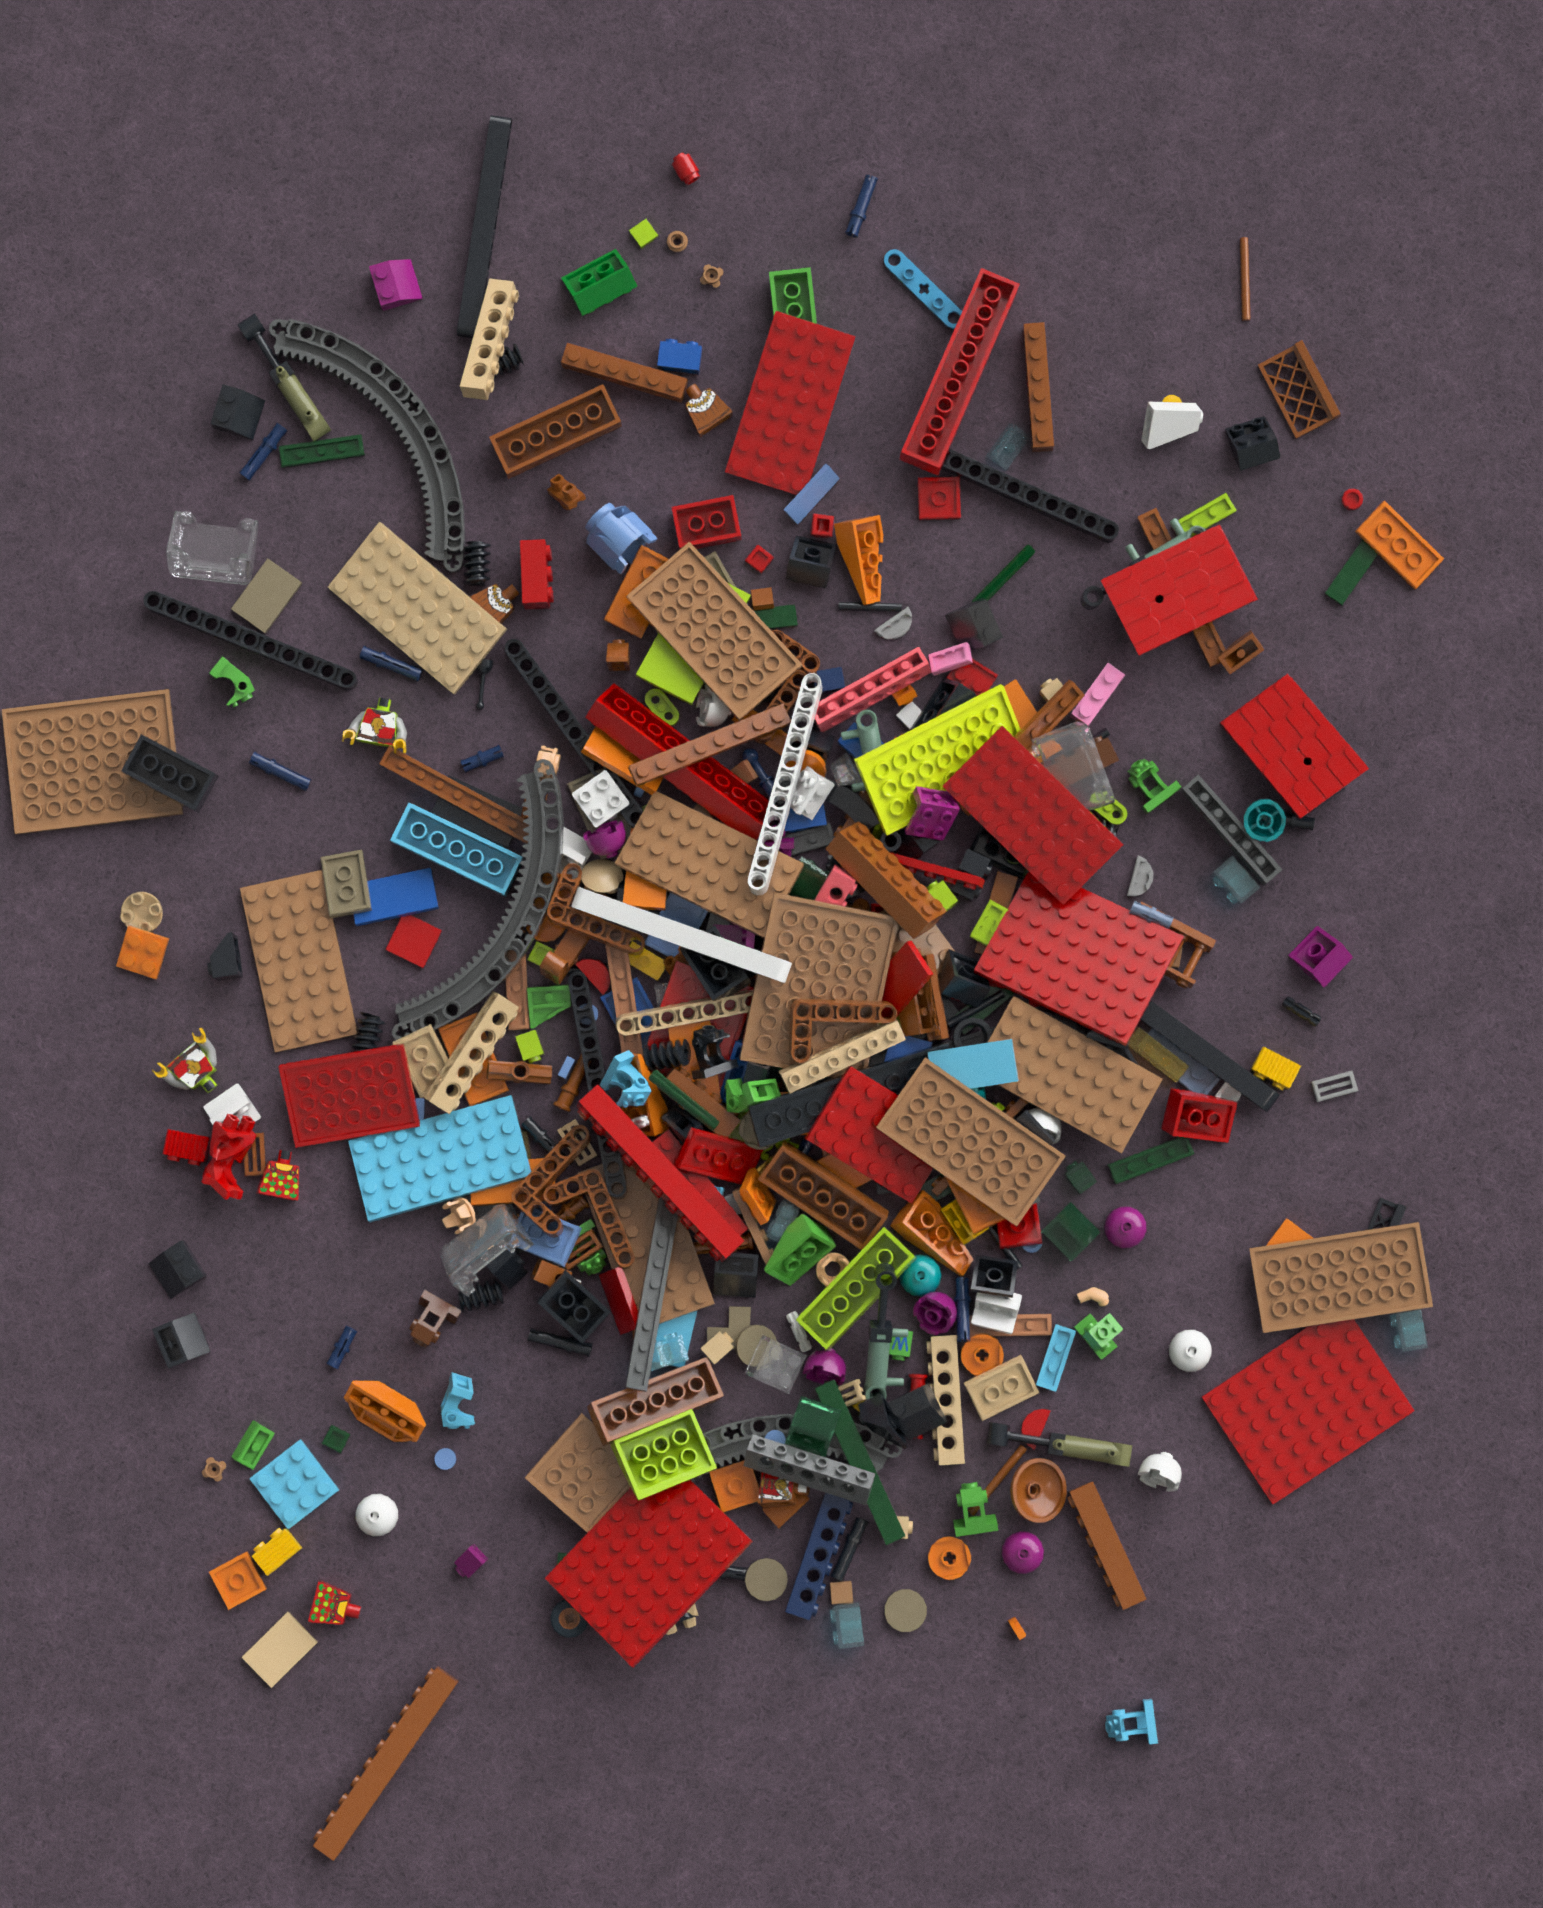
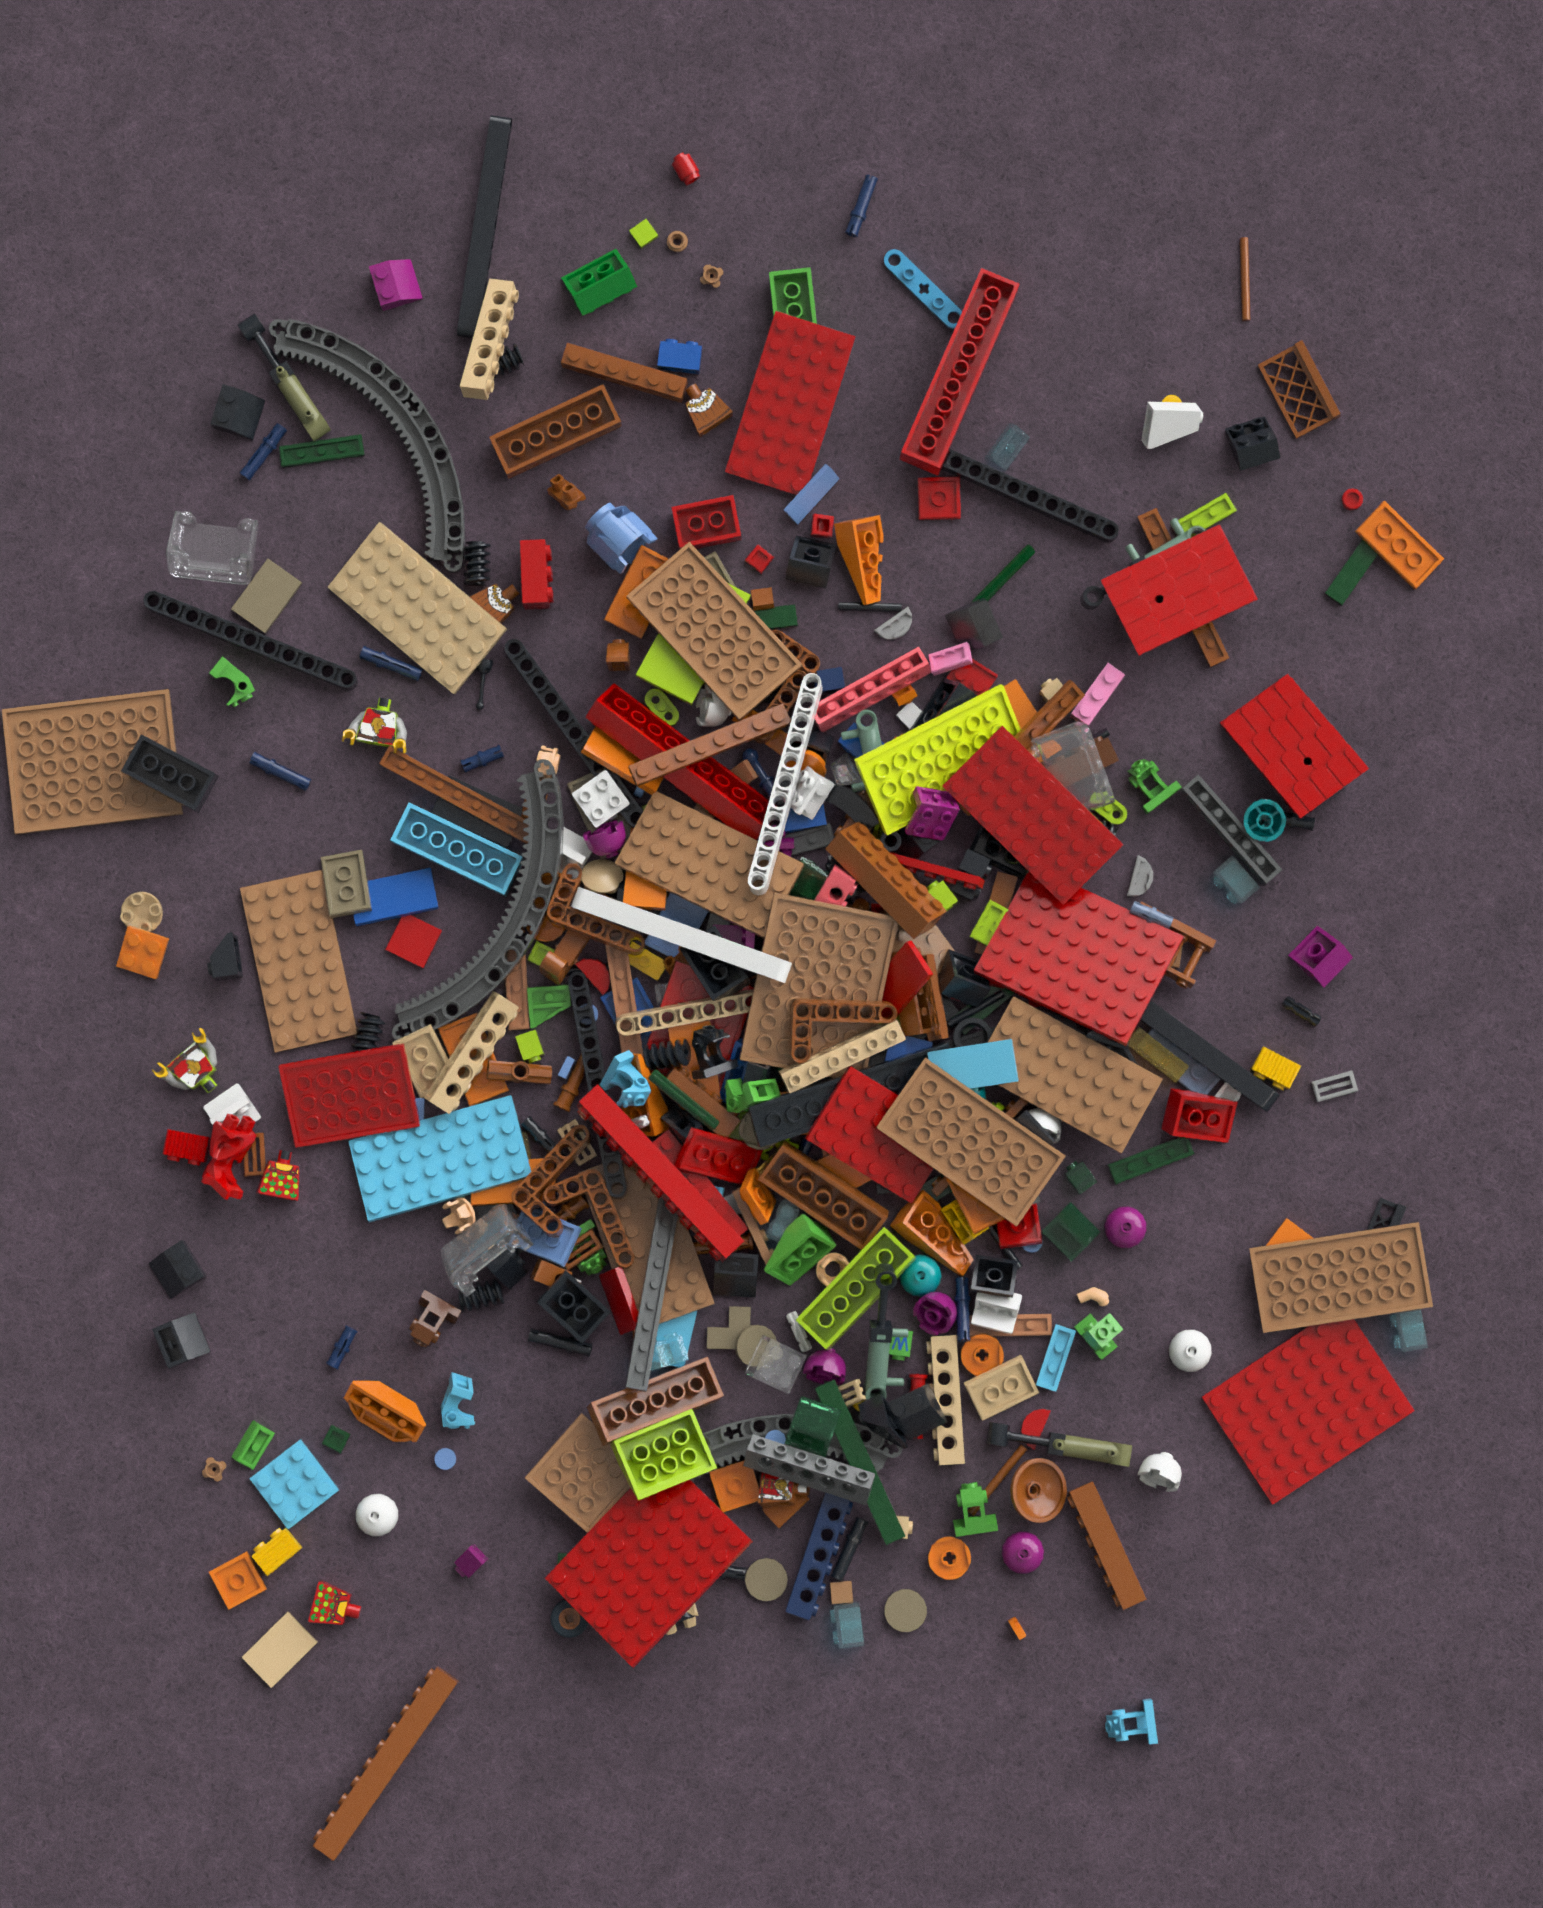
(718, 1346): tan brick -> none
(1038, 387): dark orange brick -> none
(1240, 652): dark orange slope -> none

